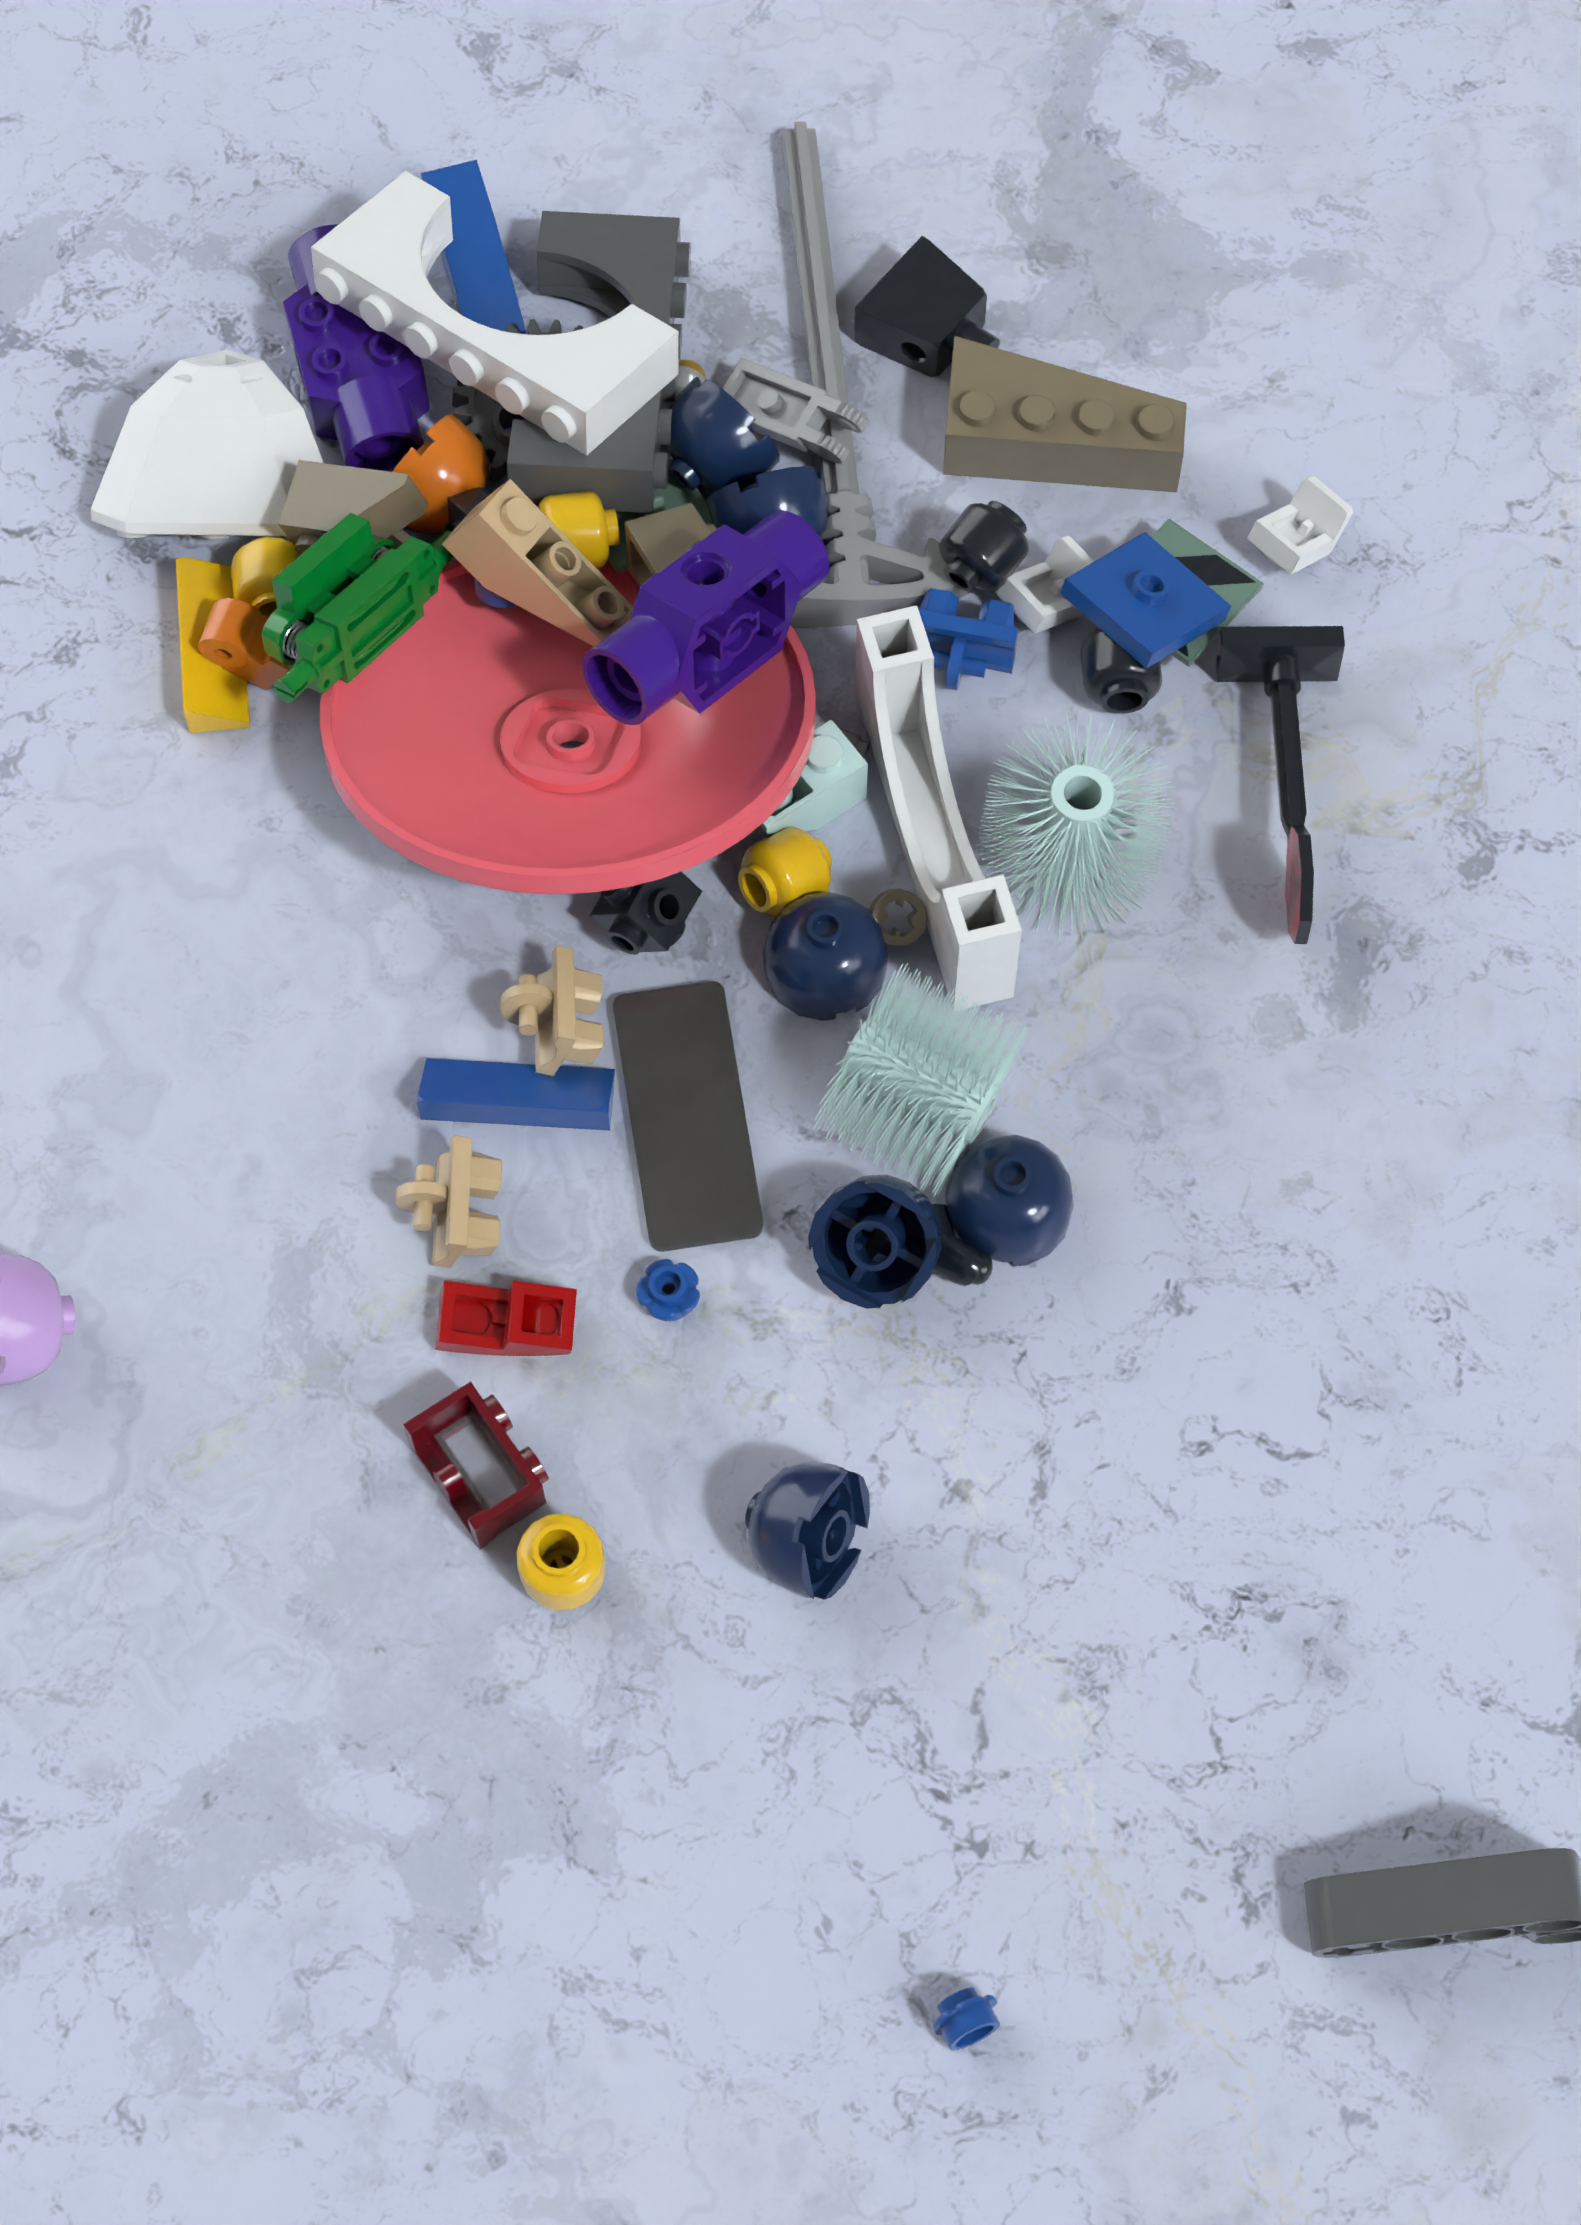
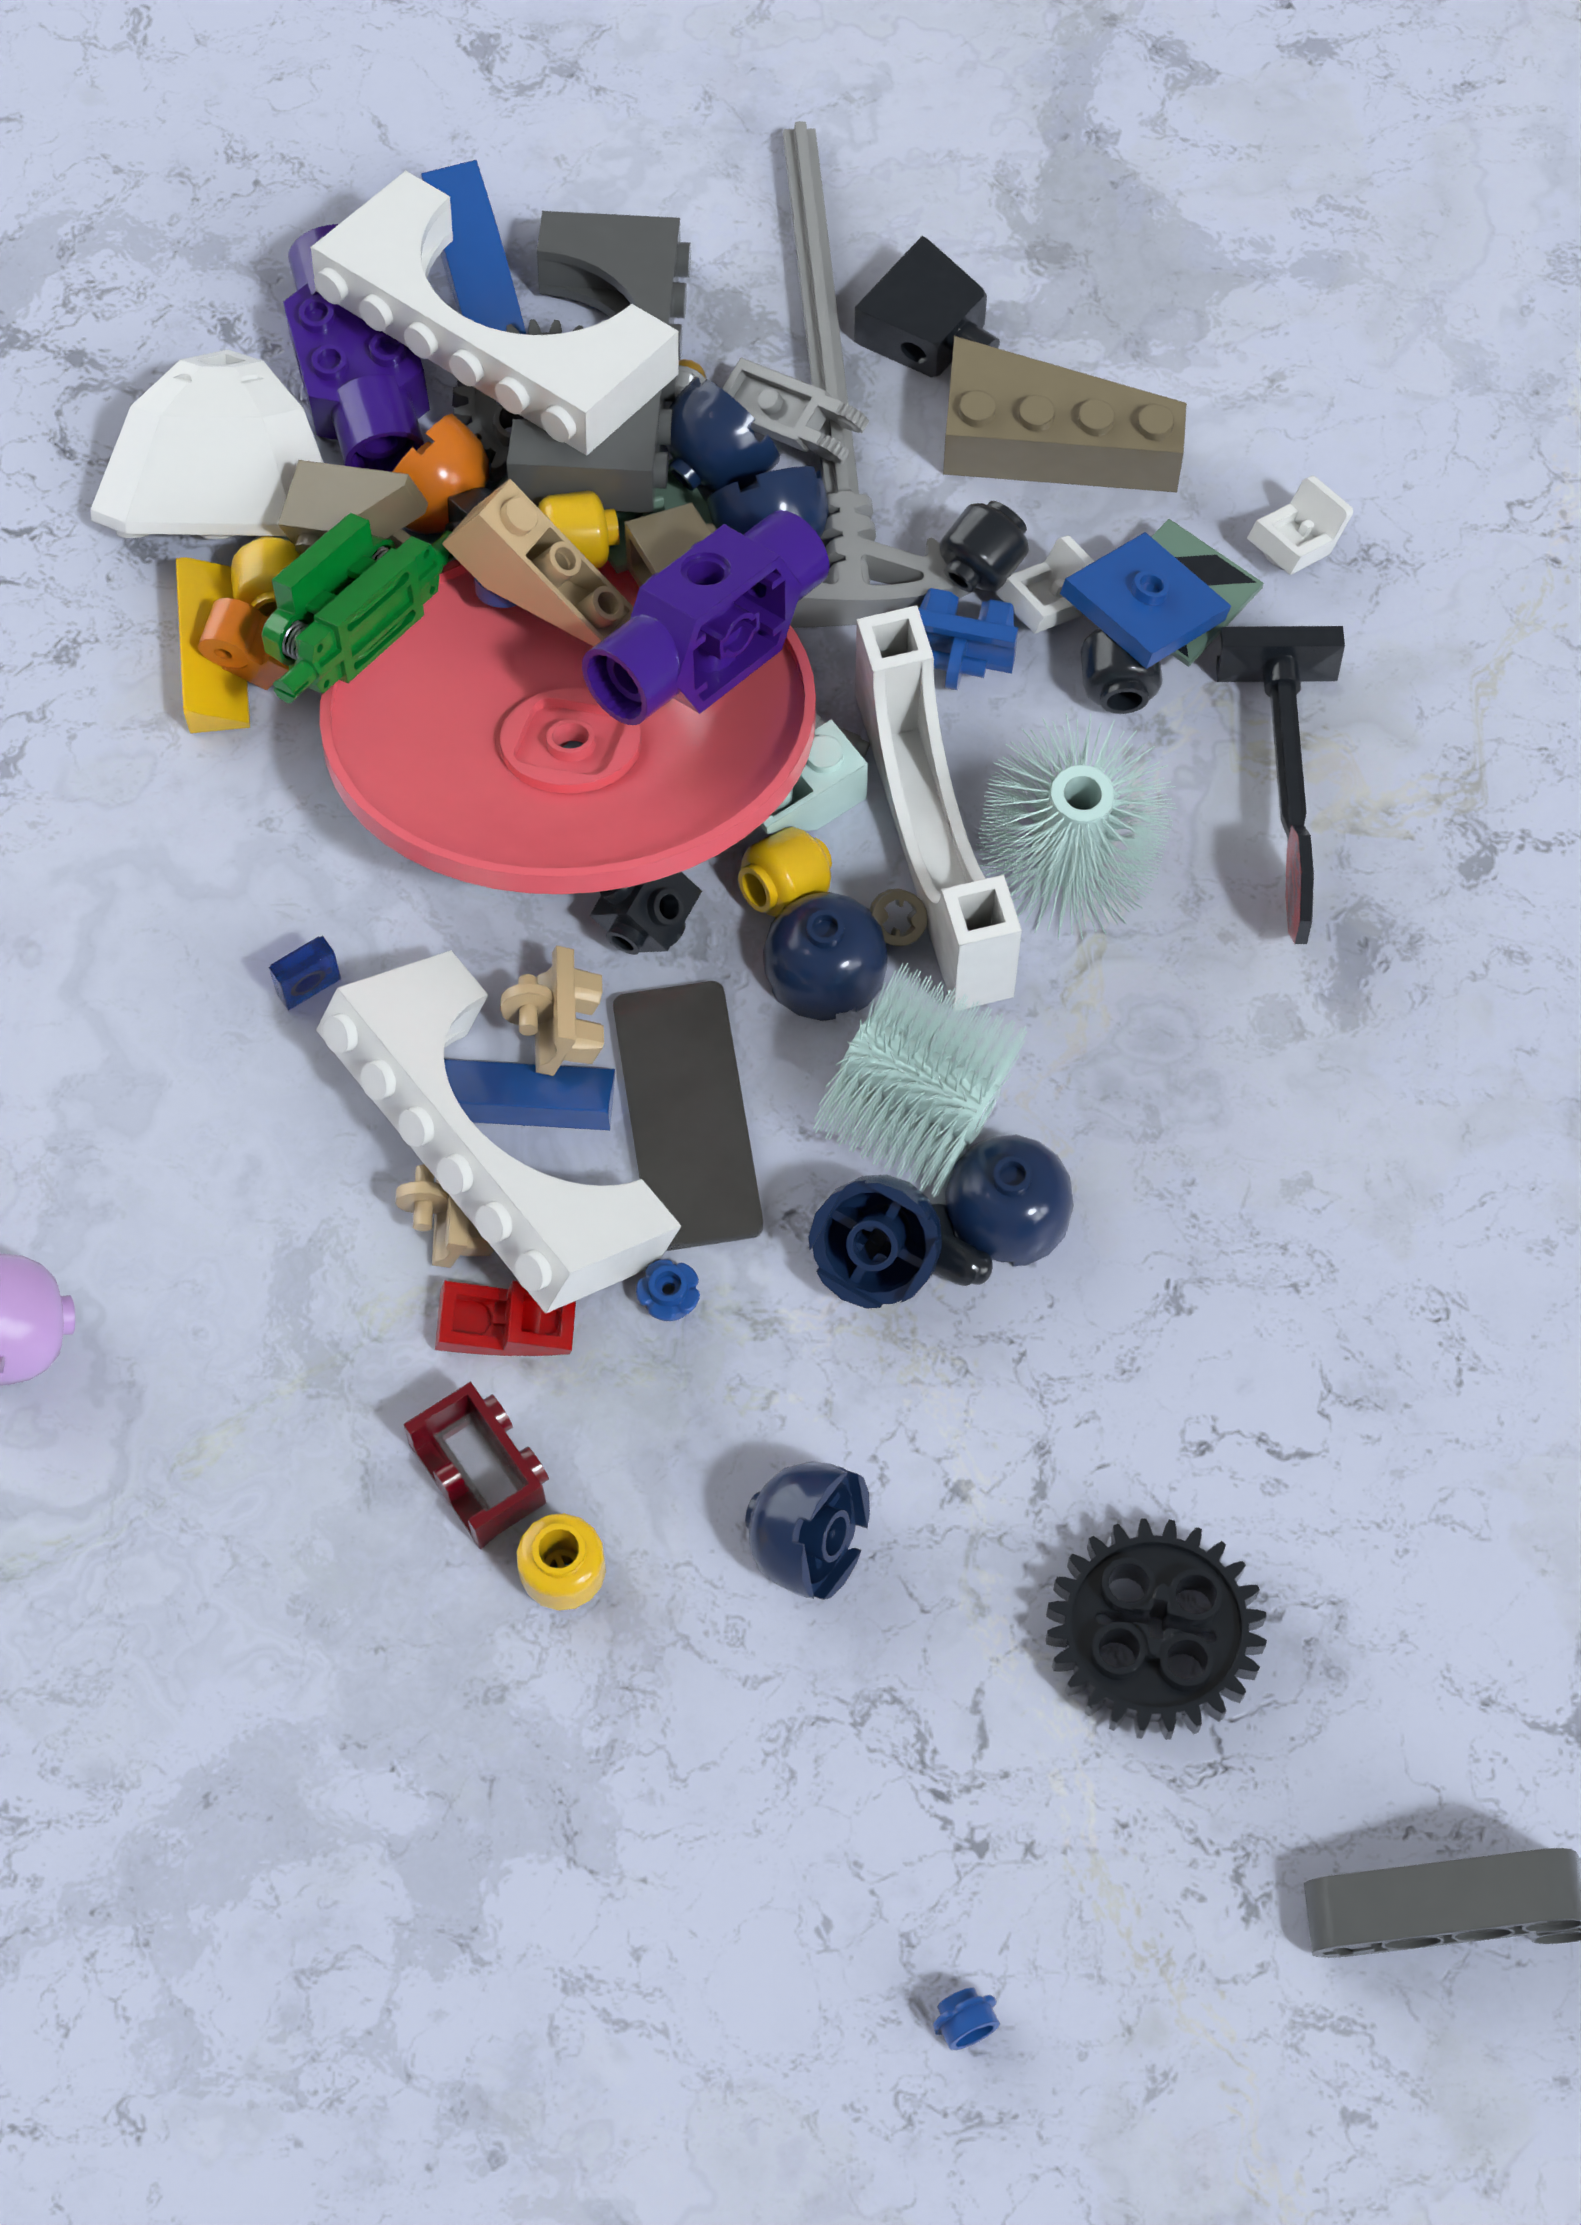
(305, 972): none -> clear blue tile
(548, 1231): none -> white arch
(1148, 1687): none -> black gear

